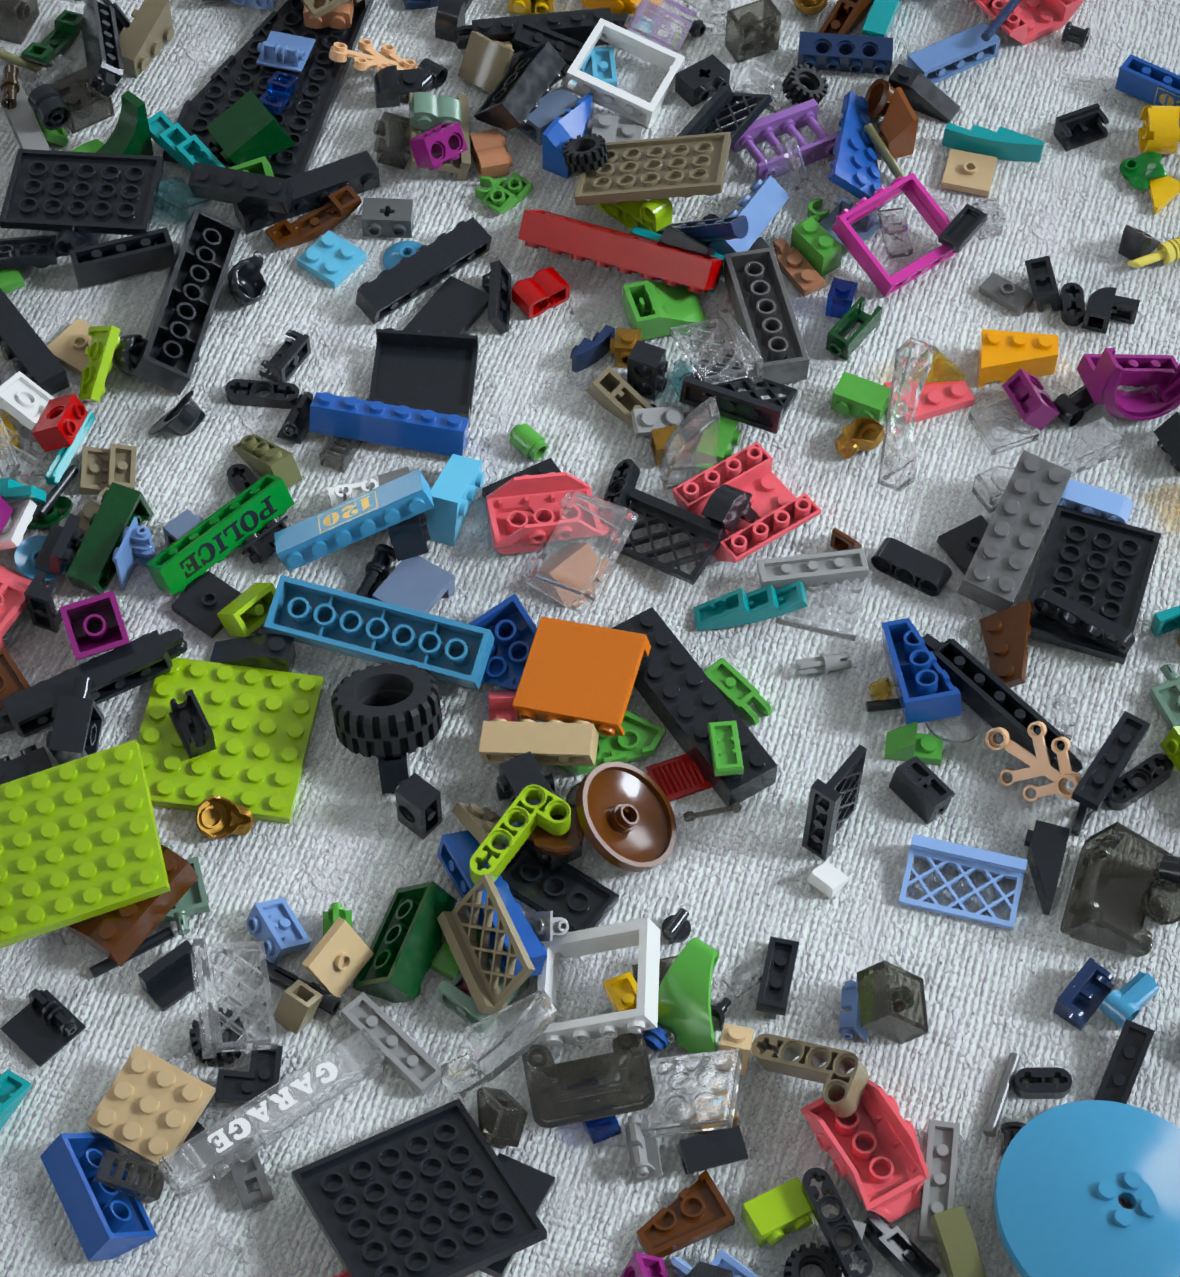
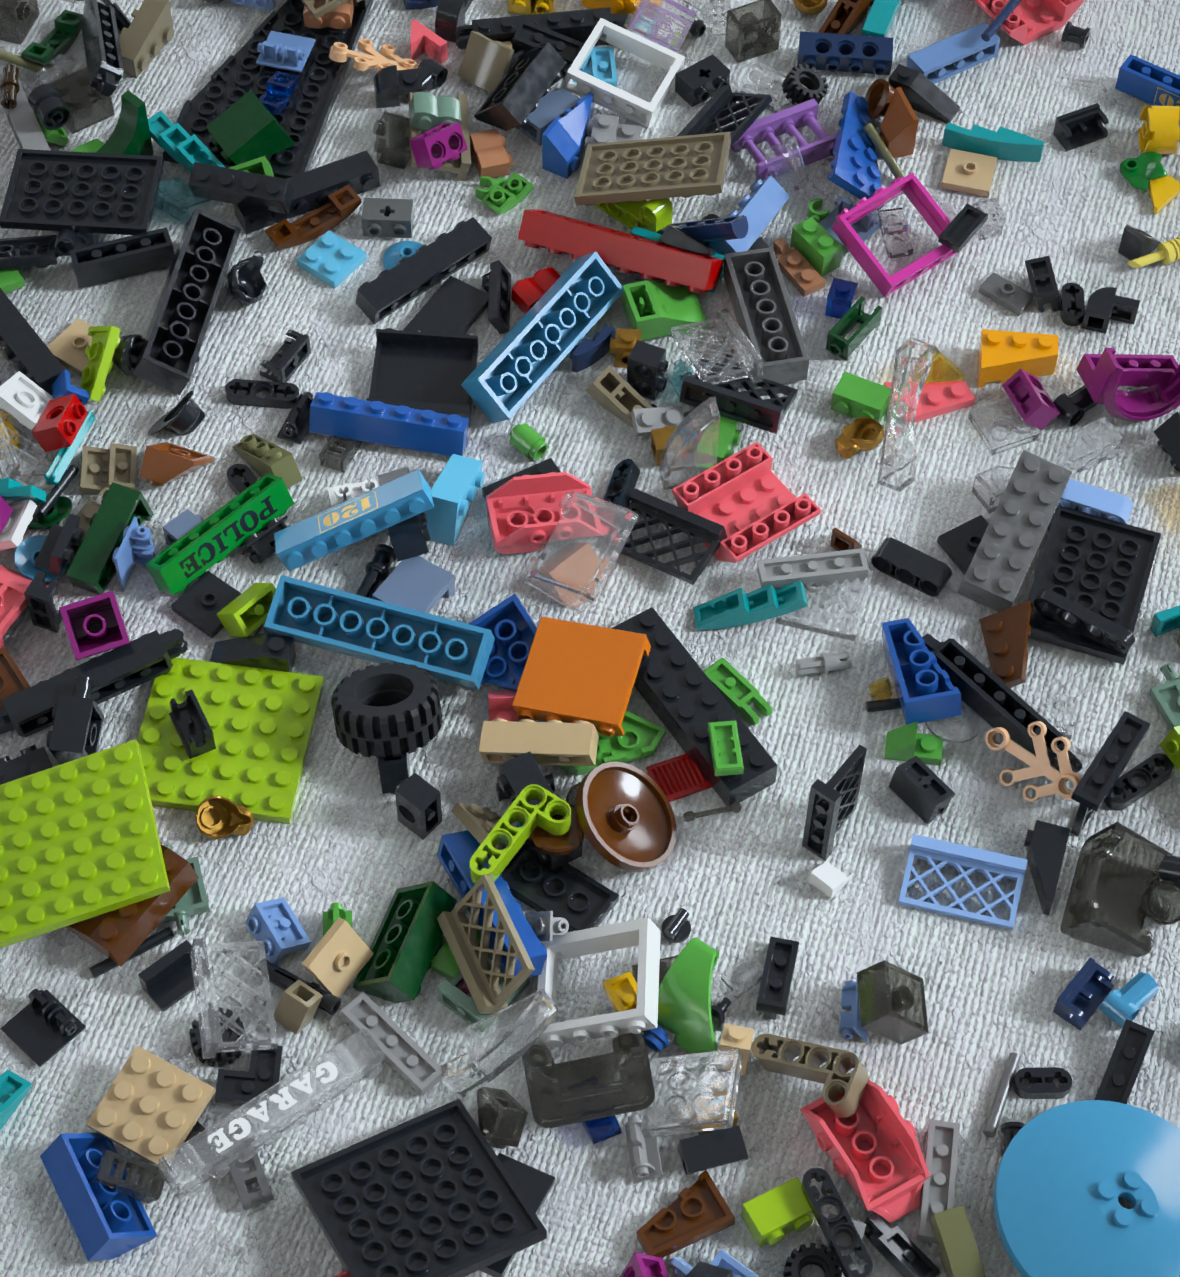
(63, 387): none -> blue panel
(170, 462): none -> dark orange slope
(427, 42): none -> coral slope
(543, 337): none -> dark azure brick
(585, 153): black tyre -> none
(728, 506): black brick -> none

